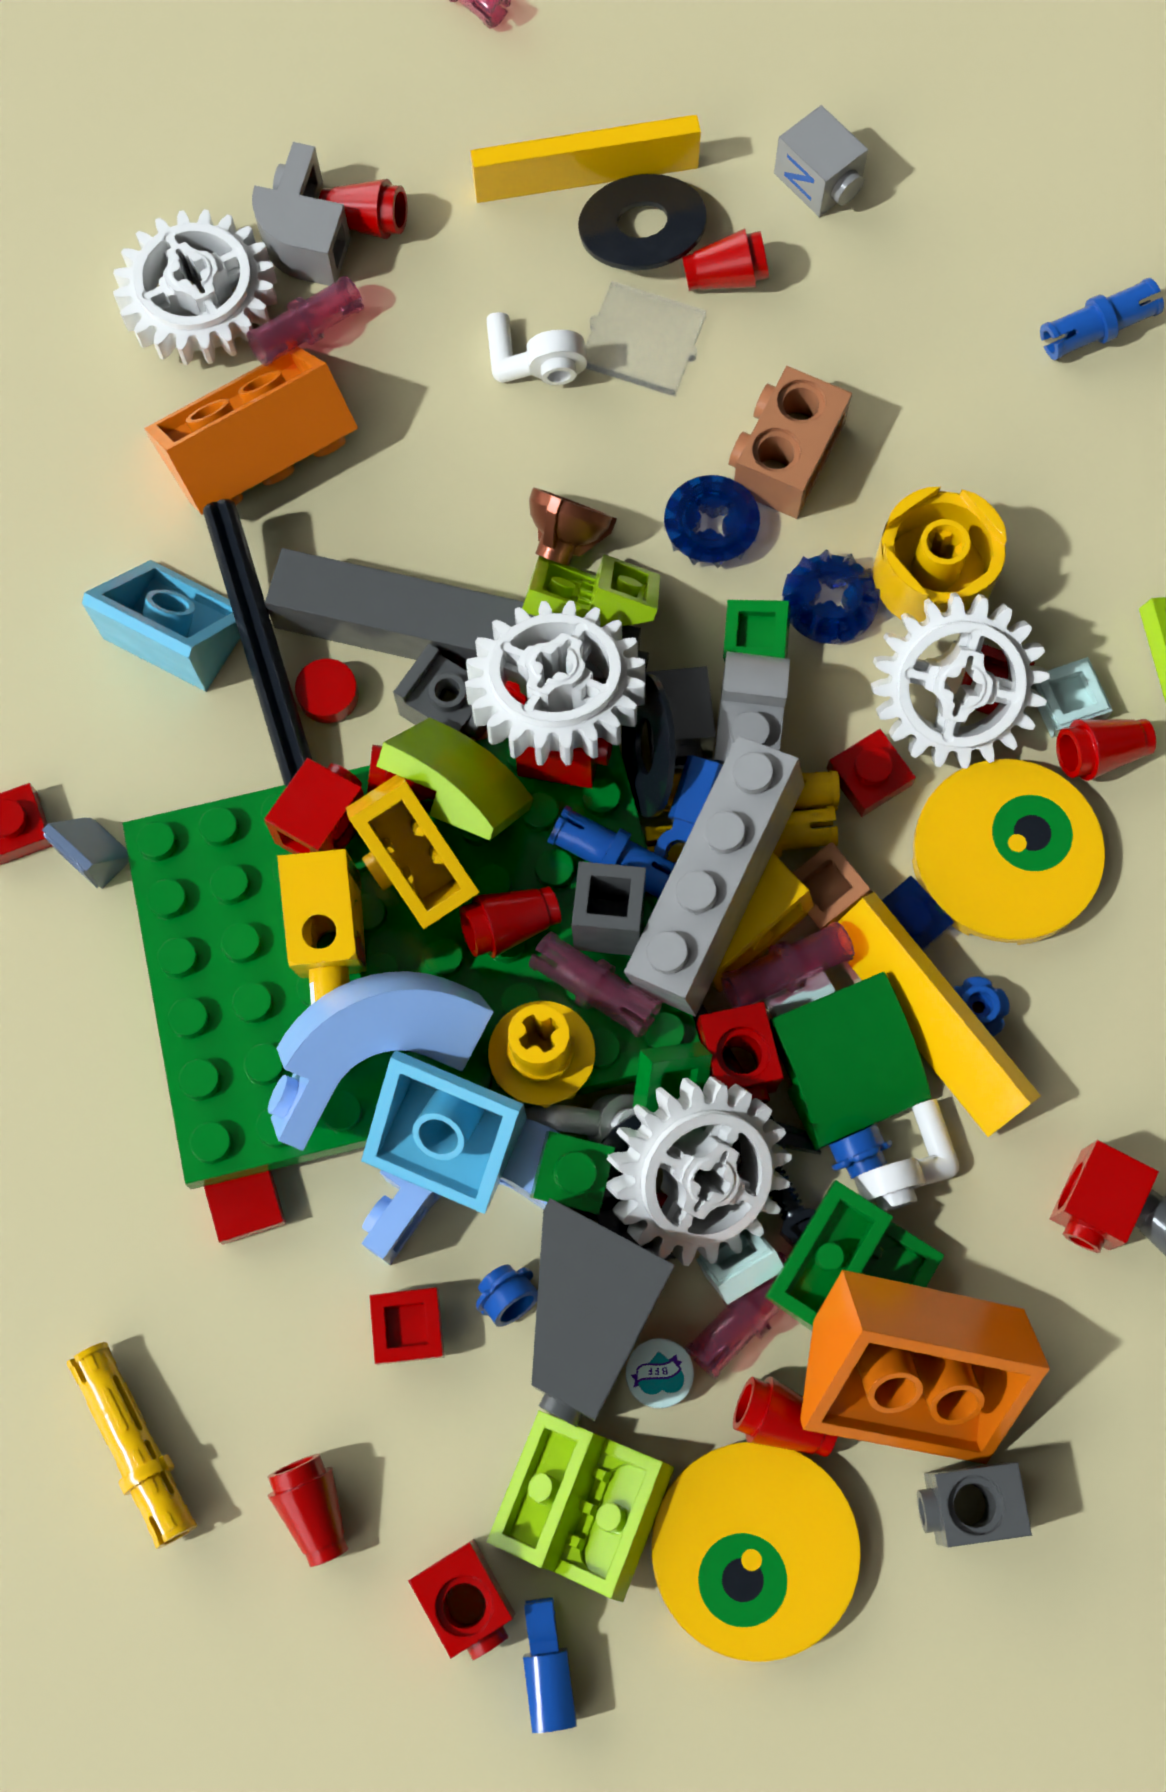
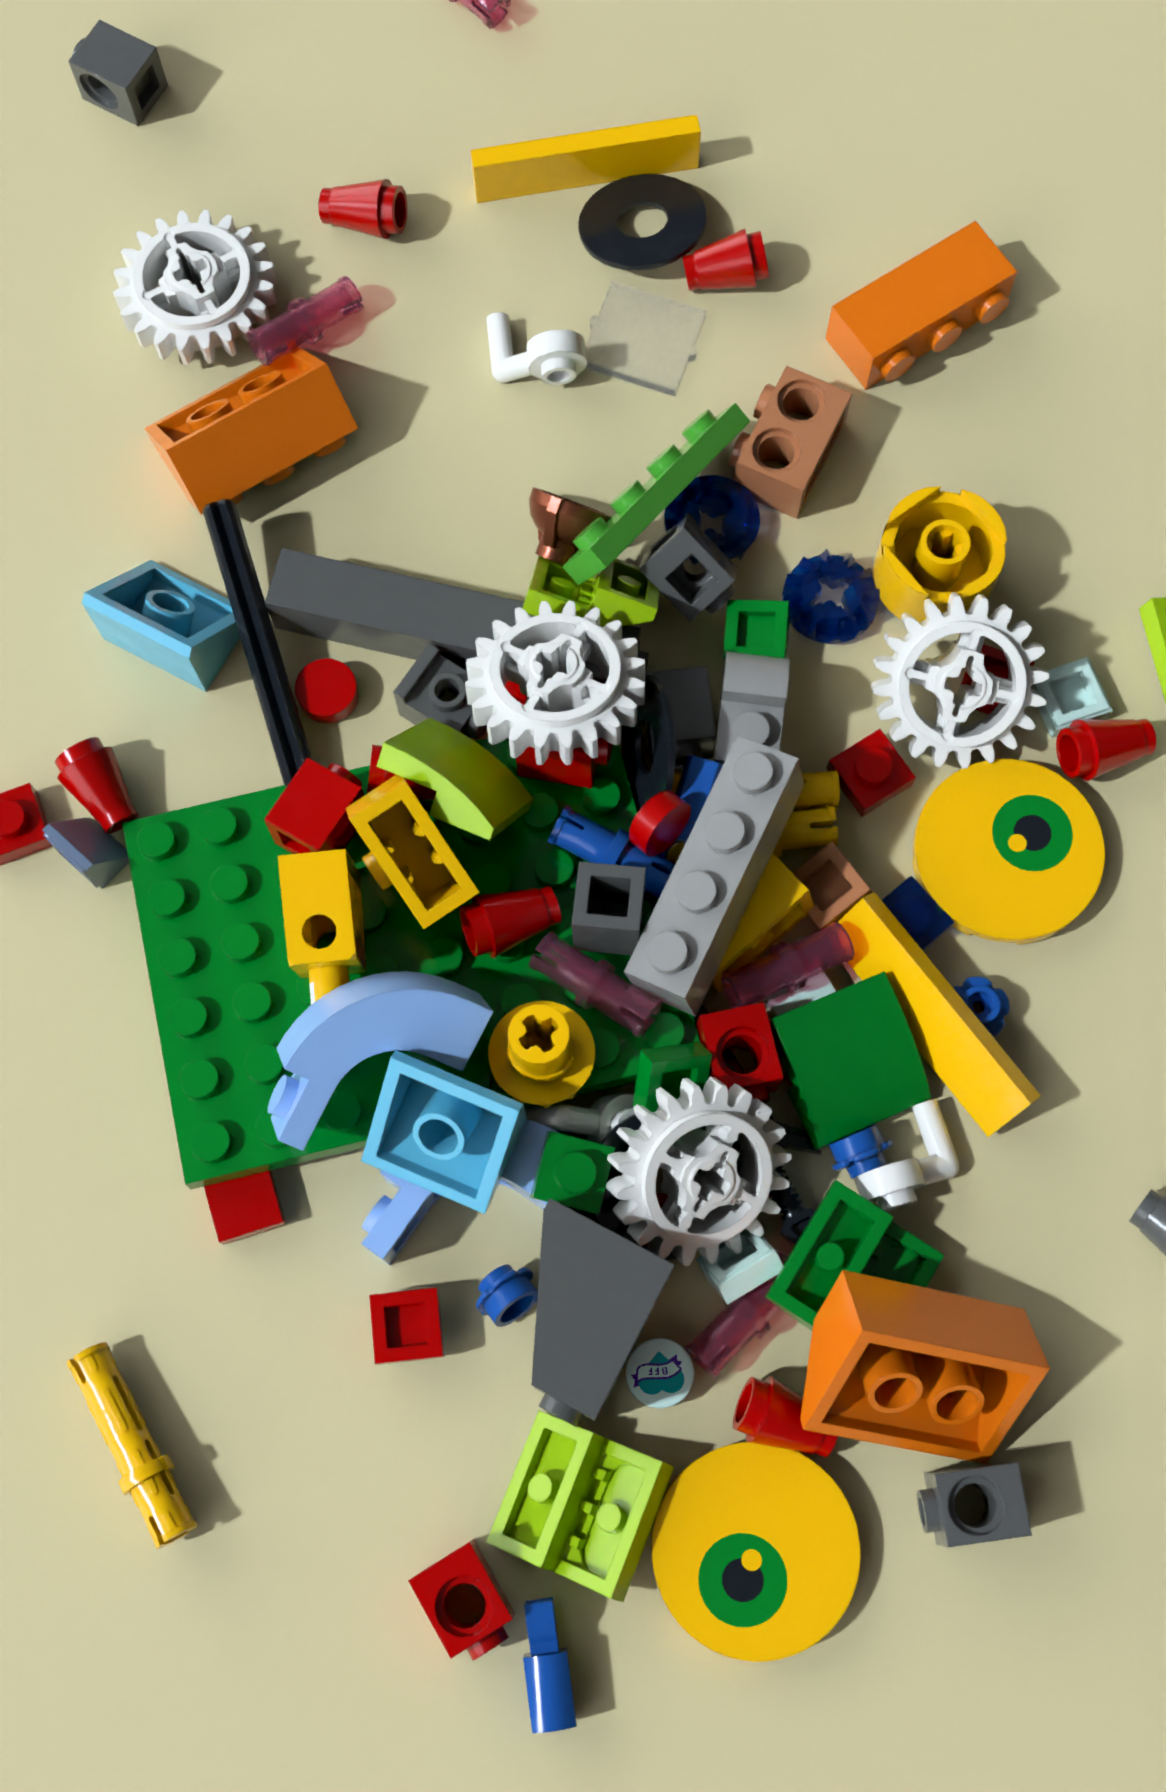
(97, 783): none -> red cone
(118, 72): none -> dark grey brick
(300, 231): light grey brick -> none
(310, 1508): red cone -> none
(639, 505): none -> bright green plate
(659, 823): none -> red tile
(687, 591): none -> dark grey brick
(821, 161): light grey brick -> none
(921, 306): none -> orange brick
(1101, 318): blue pin -> none
(1103, 1197): red brick -> none

